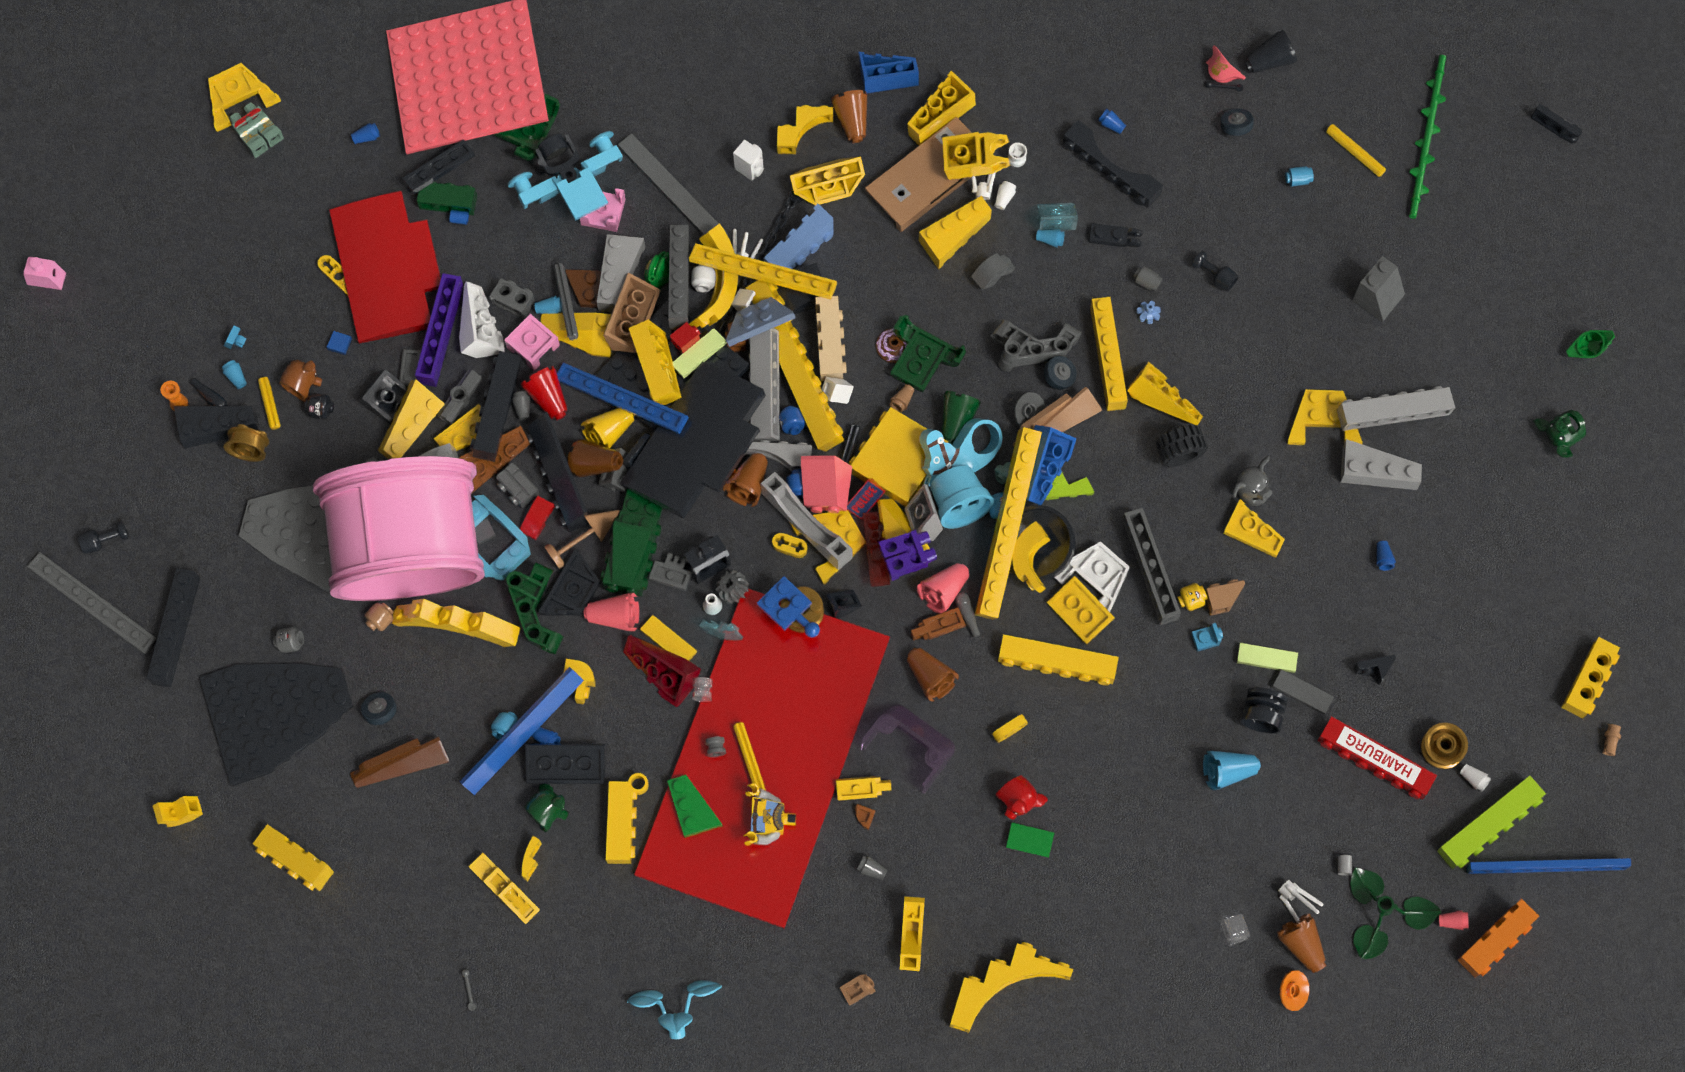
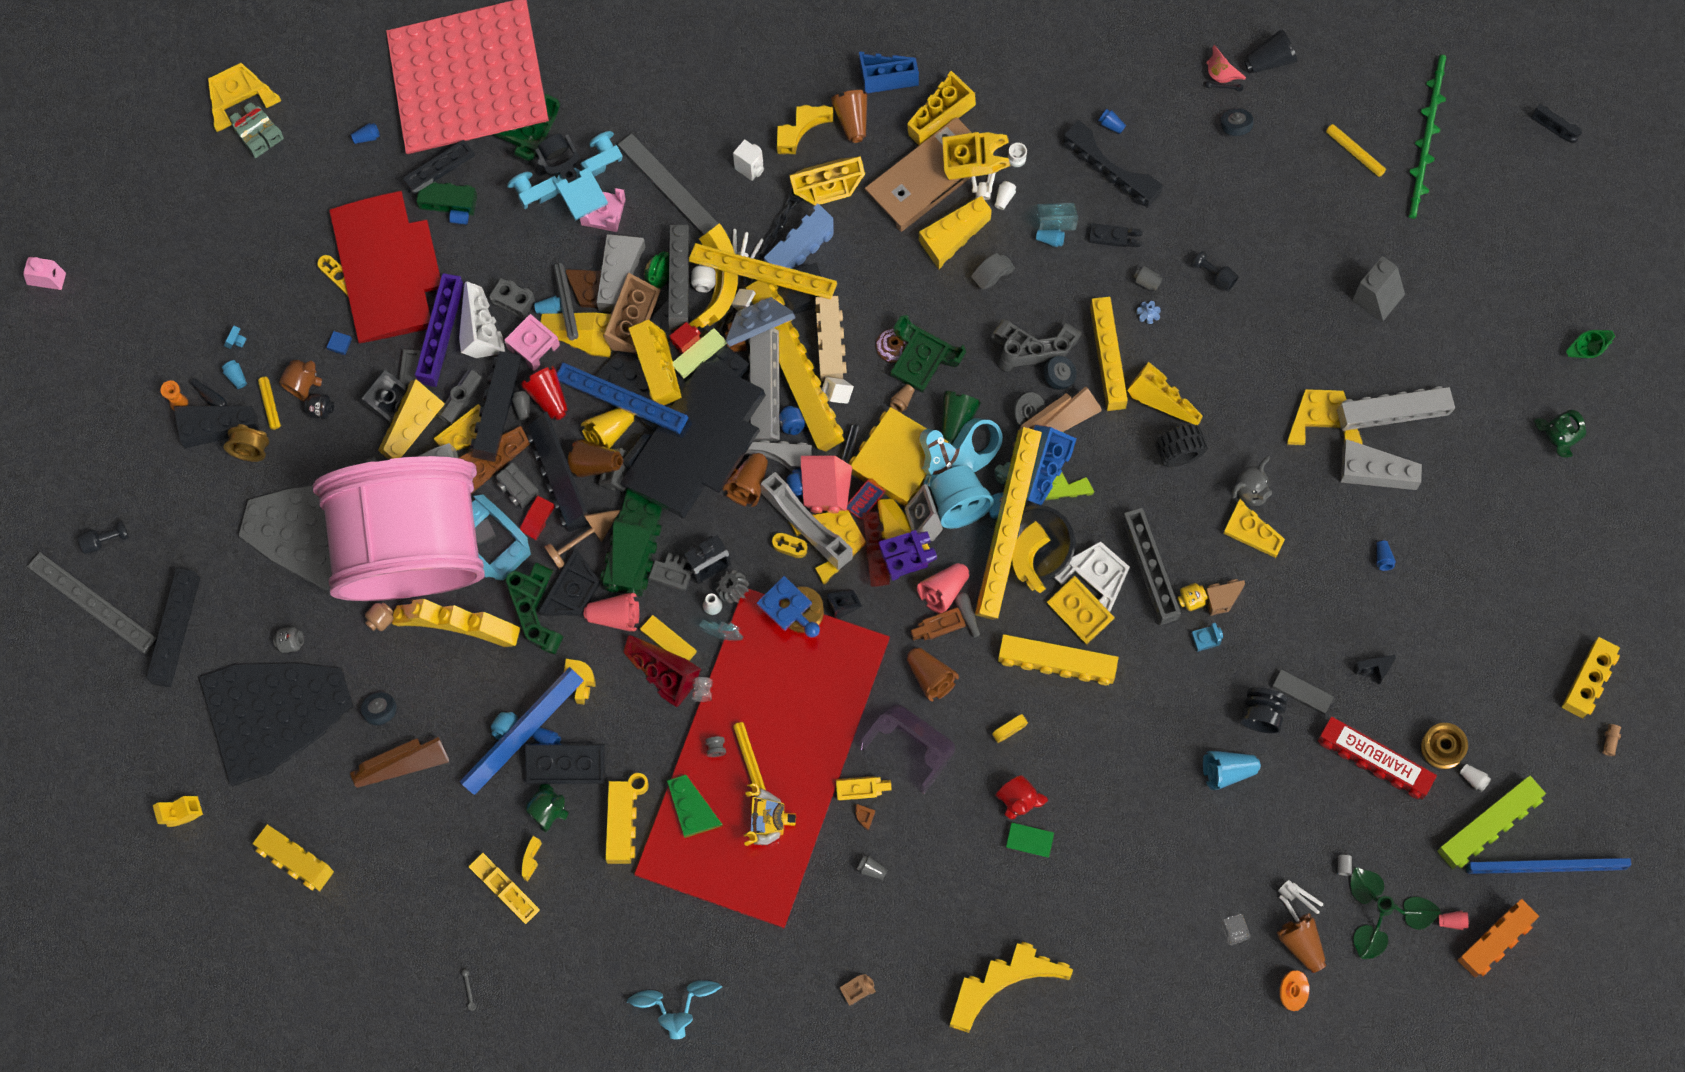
(912, 933): yellow arch -> none
(1267, 657): yellowish green tile -> none
(1299, 176): dark azure brick -> none

